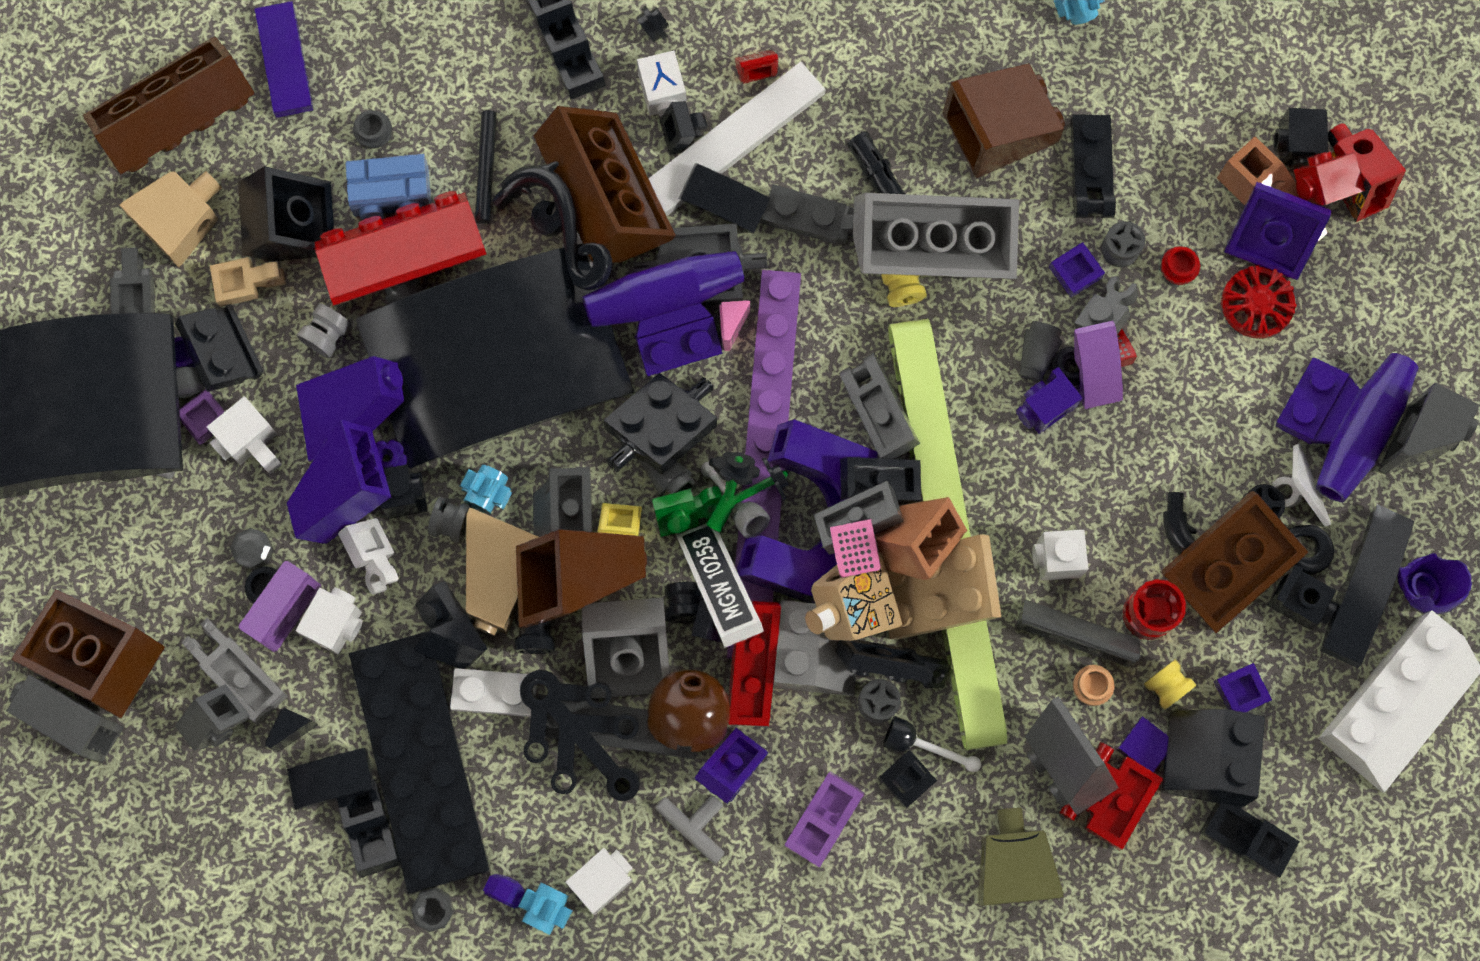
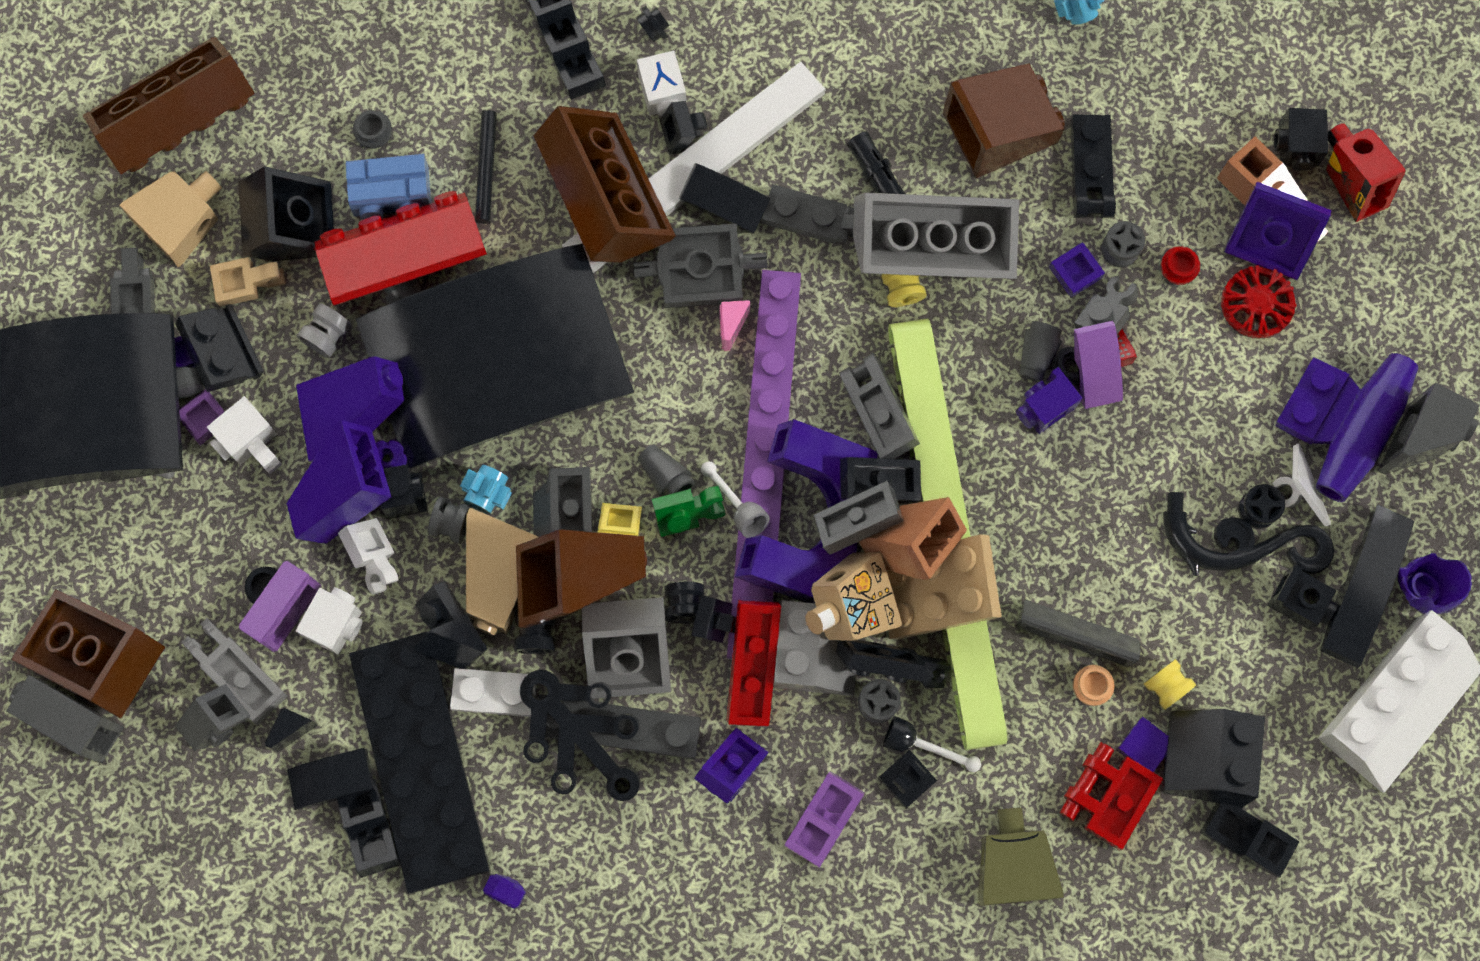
(251, 549): dark grey tile -> none
(284, 59): dark purple tile -> none
(432, 909): dark grey tile -> none
(545, 908): medium azure gear -> none
(562, 220): black plant -> none
(601, 879): white brick -> none
(660, 423): black plate -> none
(668, 308): dark purple plate -> none
(689, 710): reddish brown cylinder -> none
(692, 827): light grey piece -> none
(719, 585): tile -> none
(741, 469): plant -> none
(757, 66): red slope -> none
(855, 548): bright pink slope -> none
(1060, 555): white brick -> none
(1069, 758): dark grey slope -> none
(1154, 609): red wheel -> none
(1234, 561): reddish brown plate -> none
(1243, 689): dark purple plate -> none
(1329, 178): brick -> none

